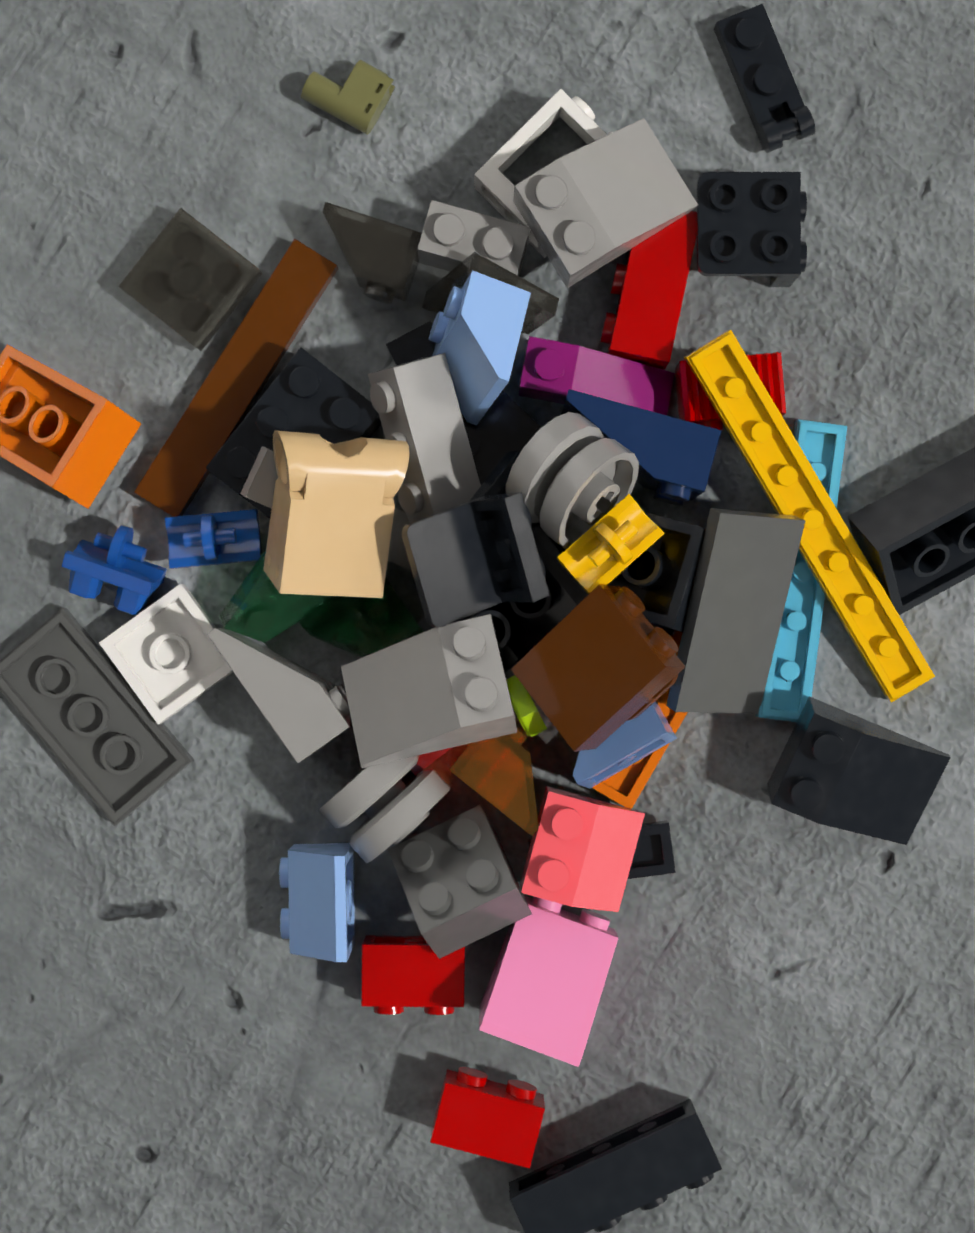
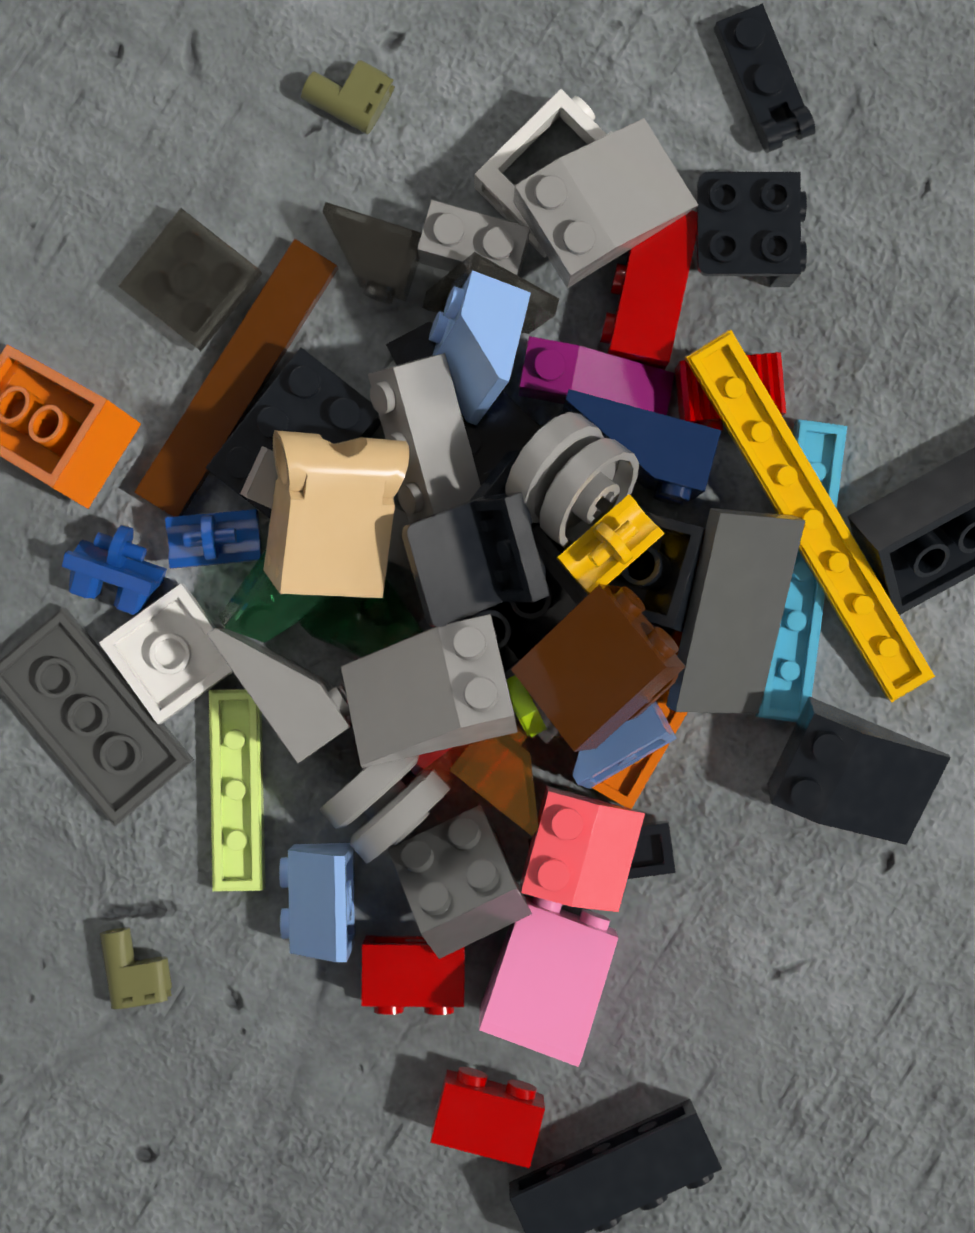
(132, 981): none -> olive piece
(236, 791): none -> yellowish green tile

